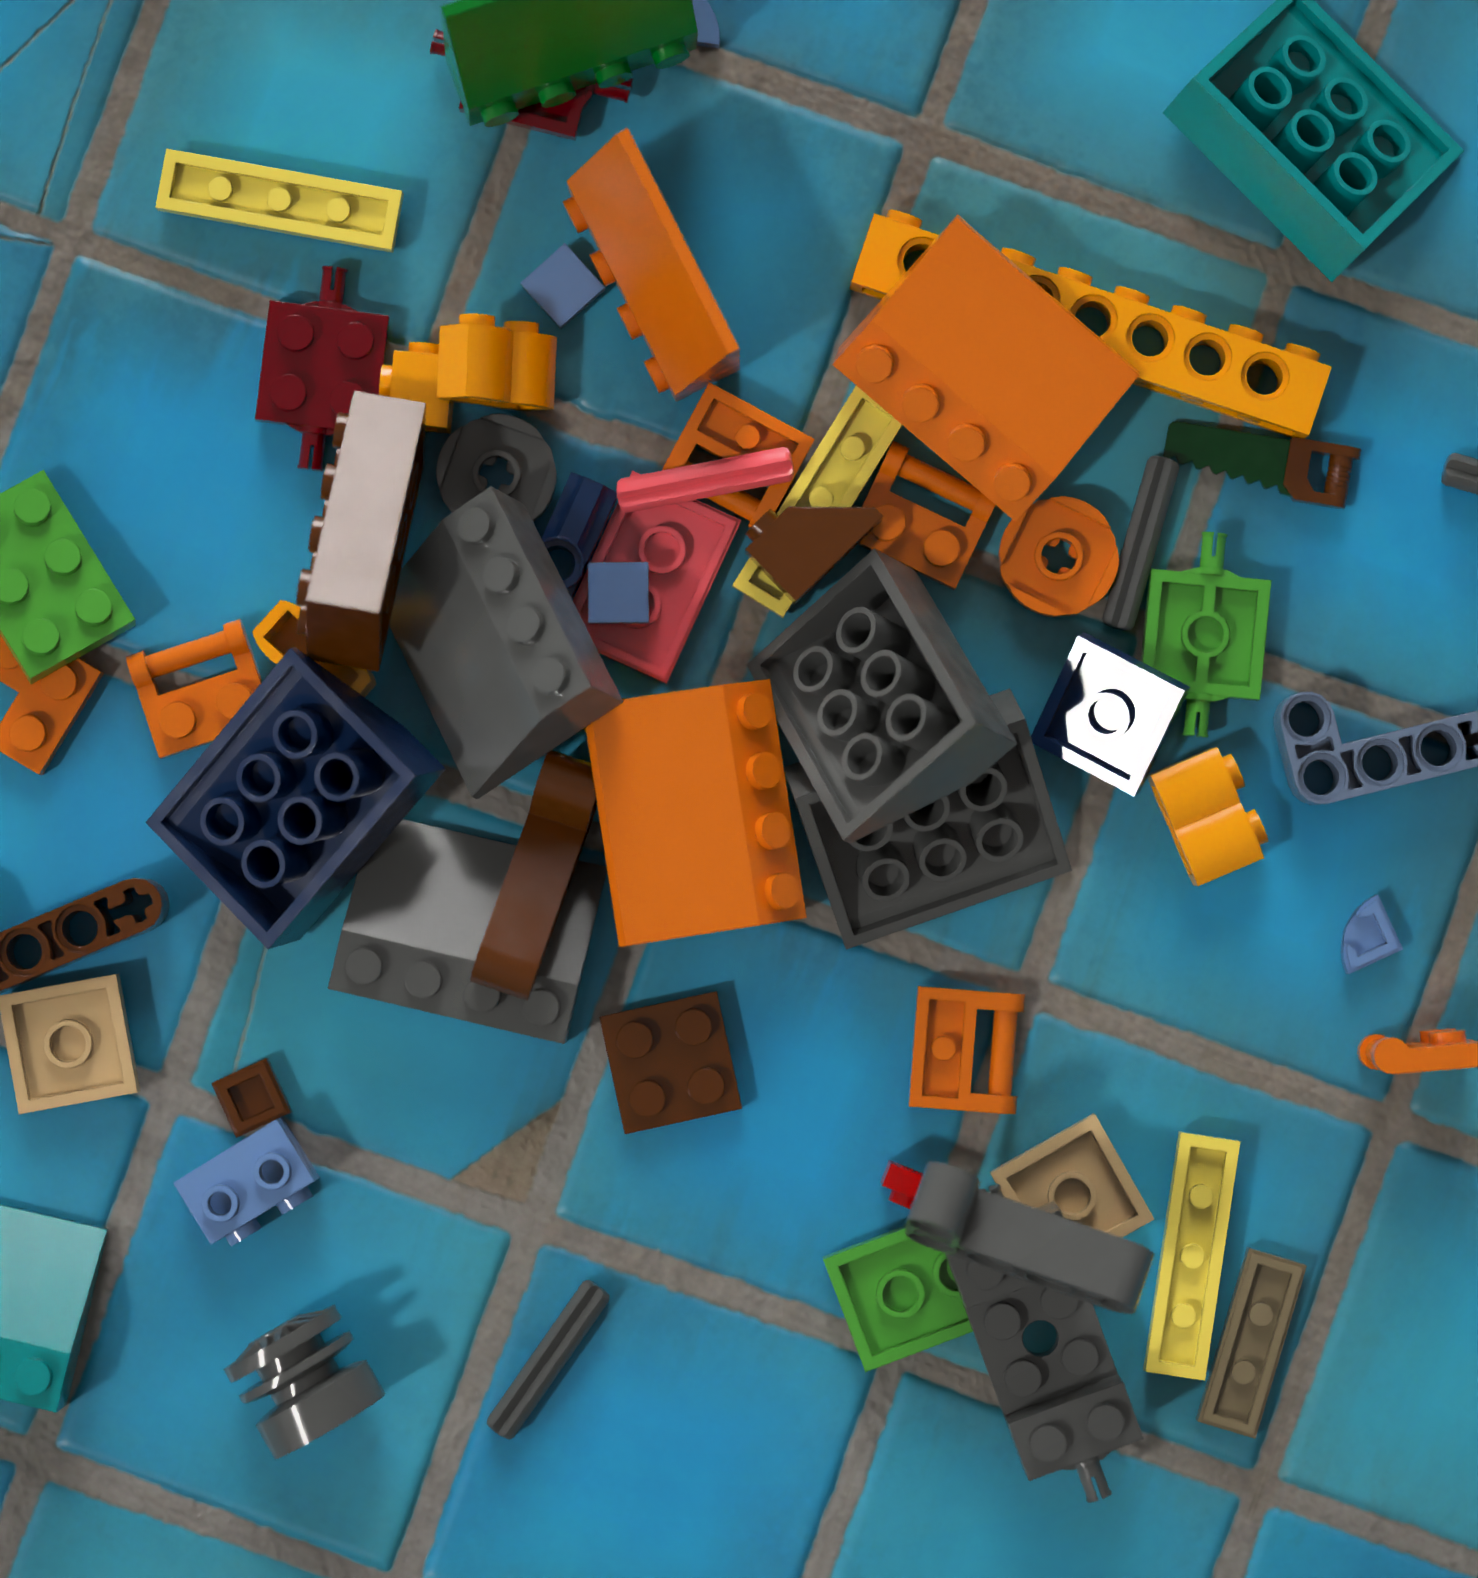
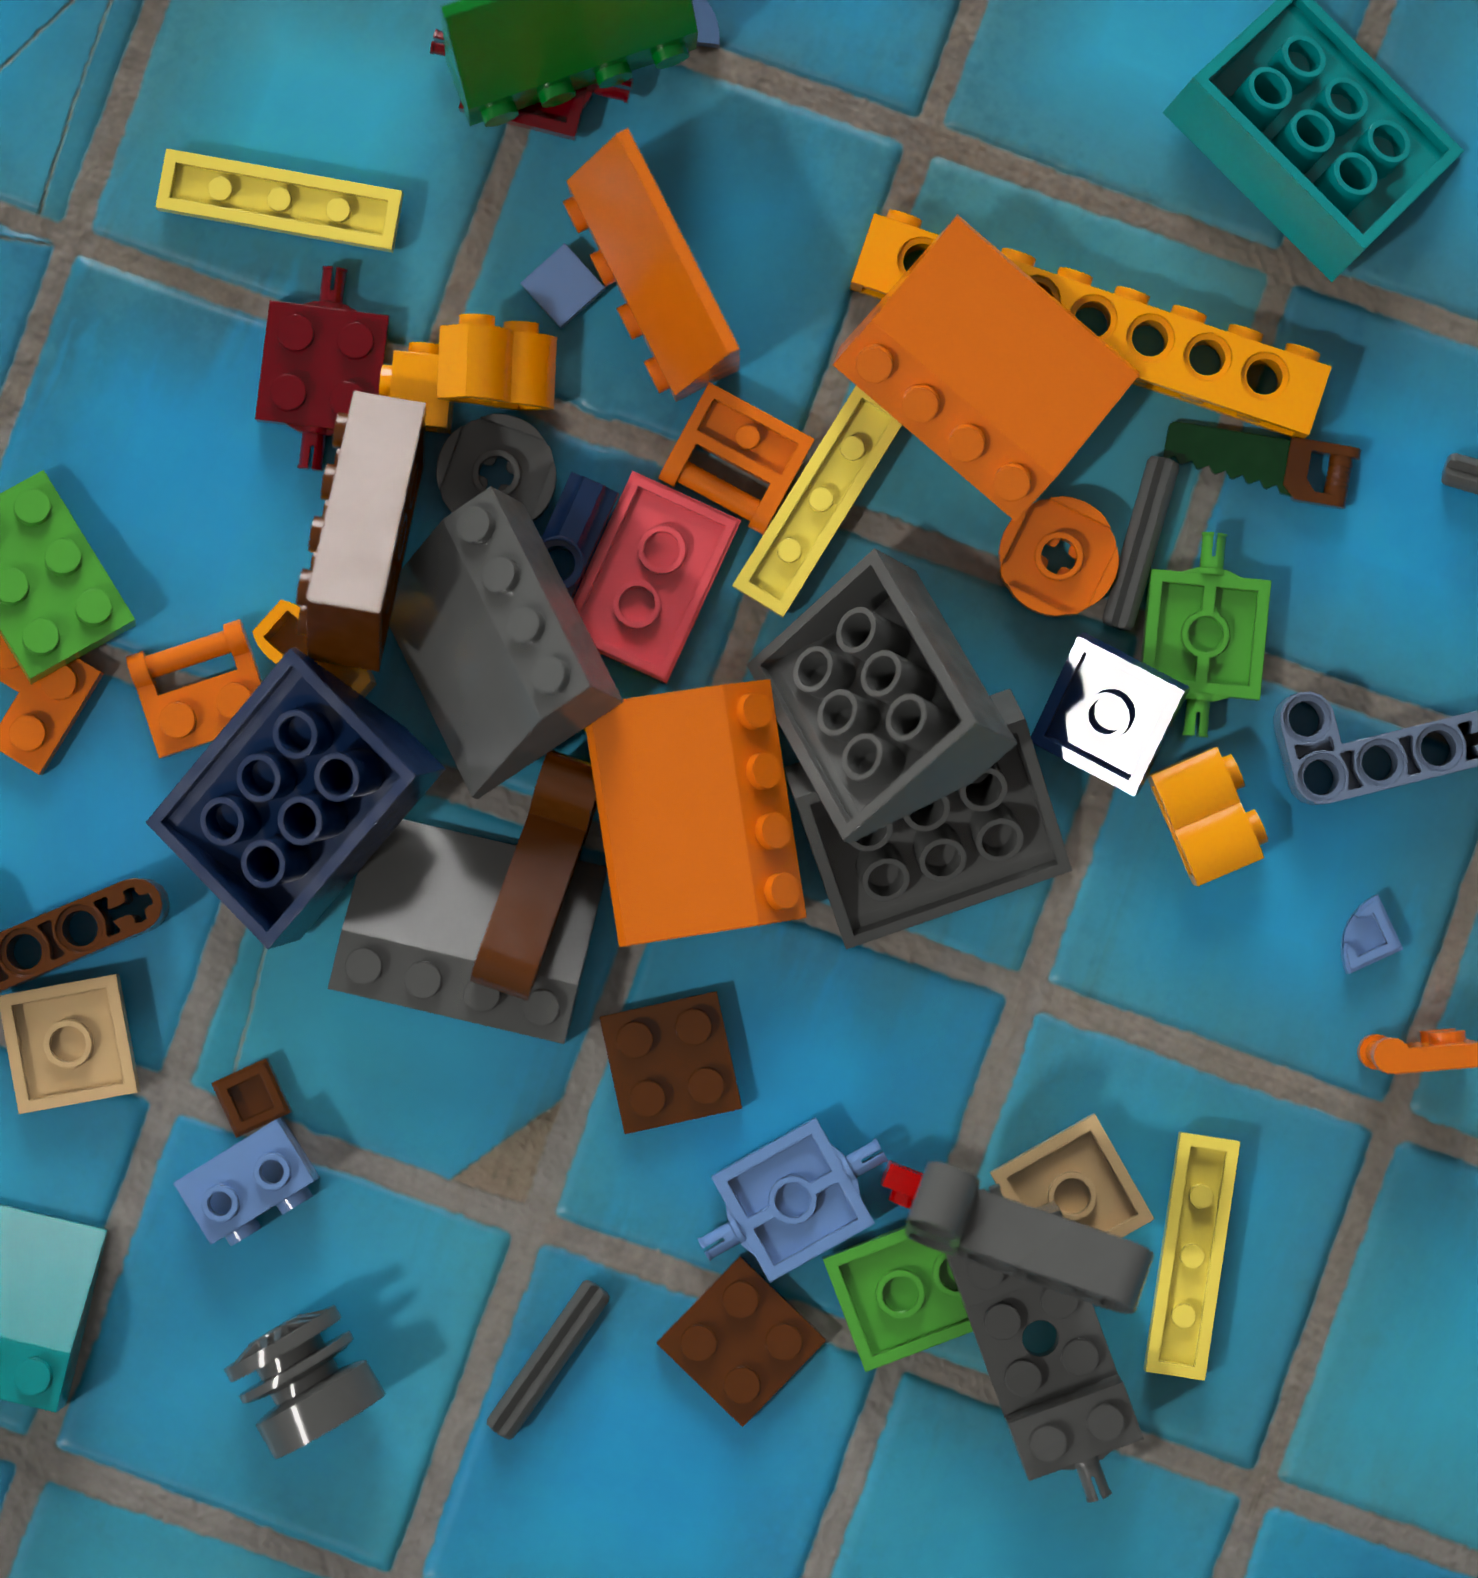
(618, 593): medium blue tile -> none
(705, 480): coral axle -> none
(741, 1341): none -> reddish brown plate
(792, 1199): none -> medium blue plate
(807, 543): reddish brown slope -> none
(920, 536): orange plate -> none
(946, 1050): orange plate -> none
(1251, 1342): dark tan tile -> none

